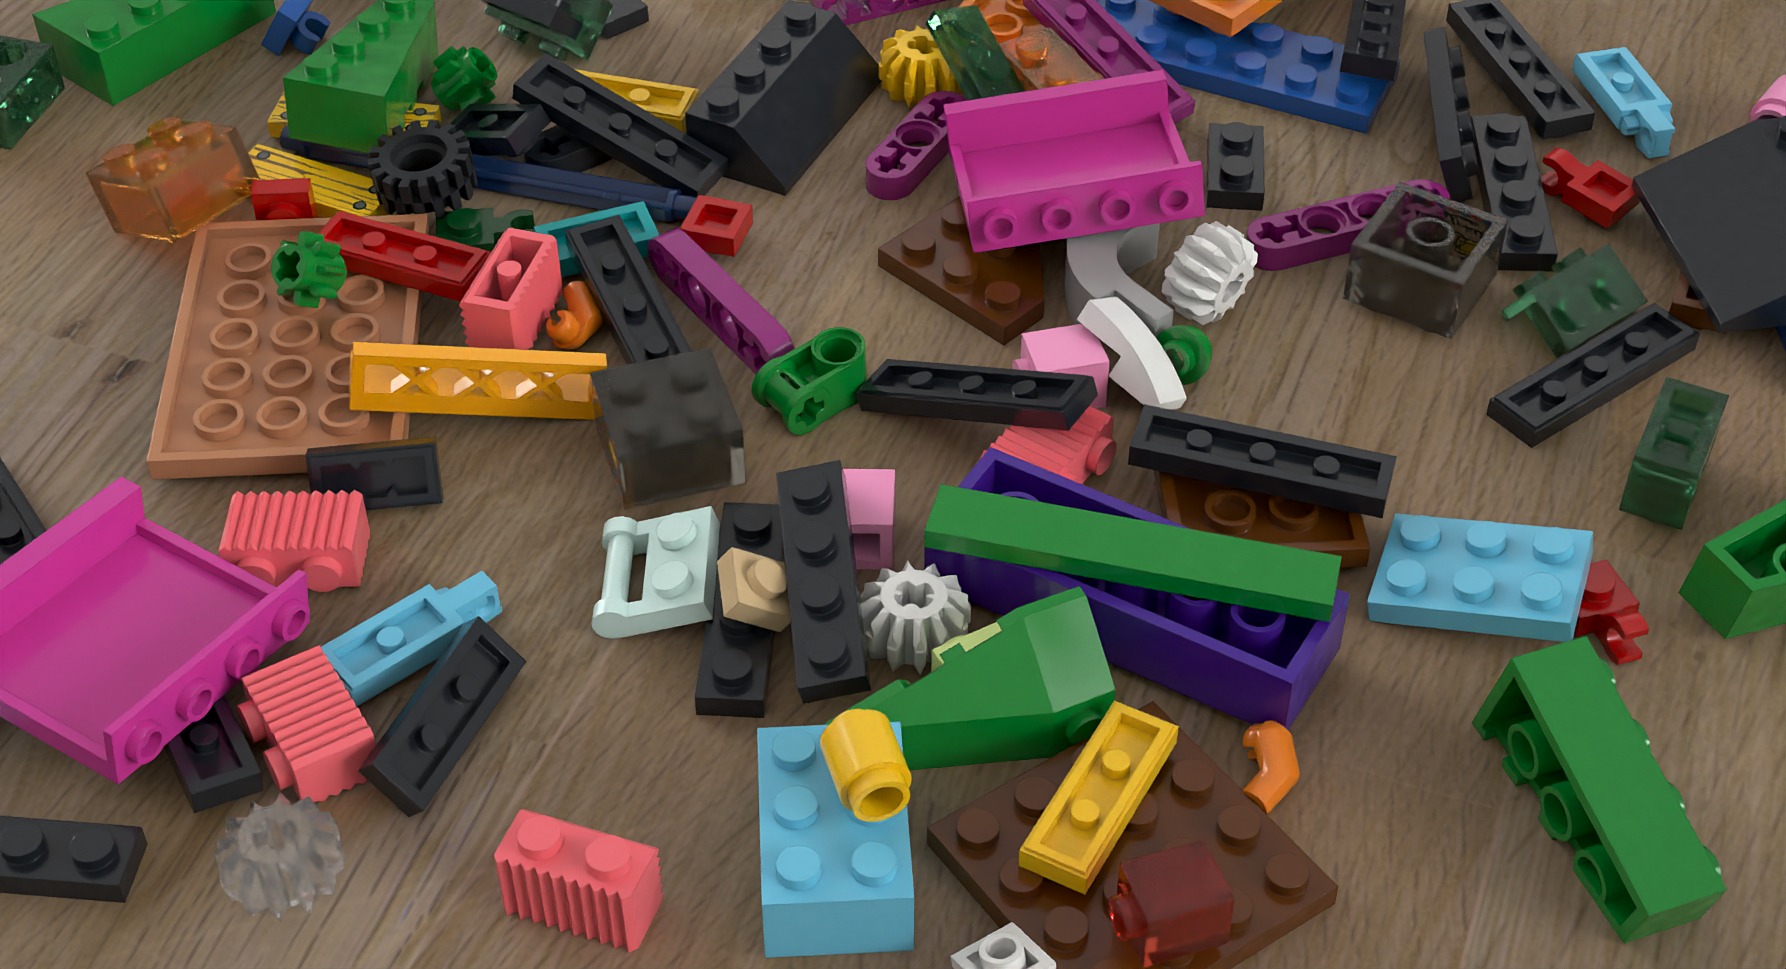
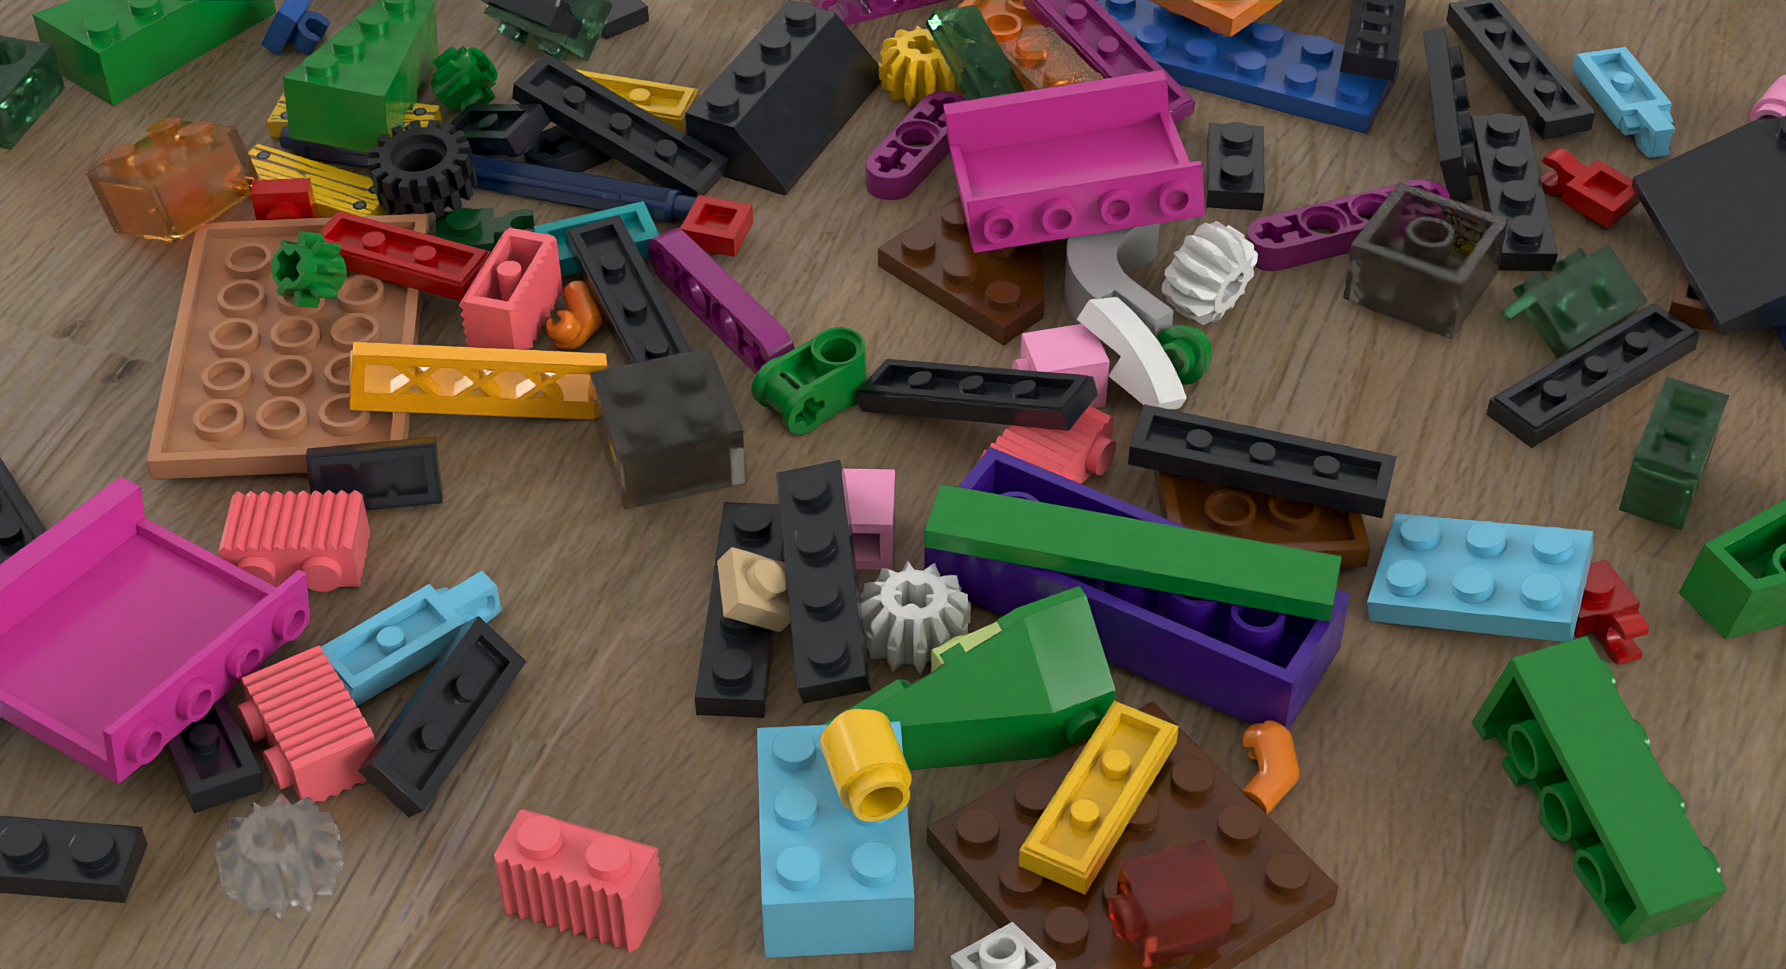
(676, 577): light aqua plate -> none

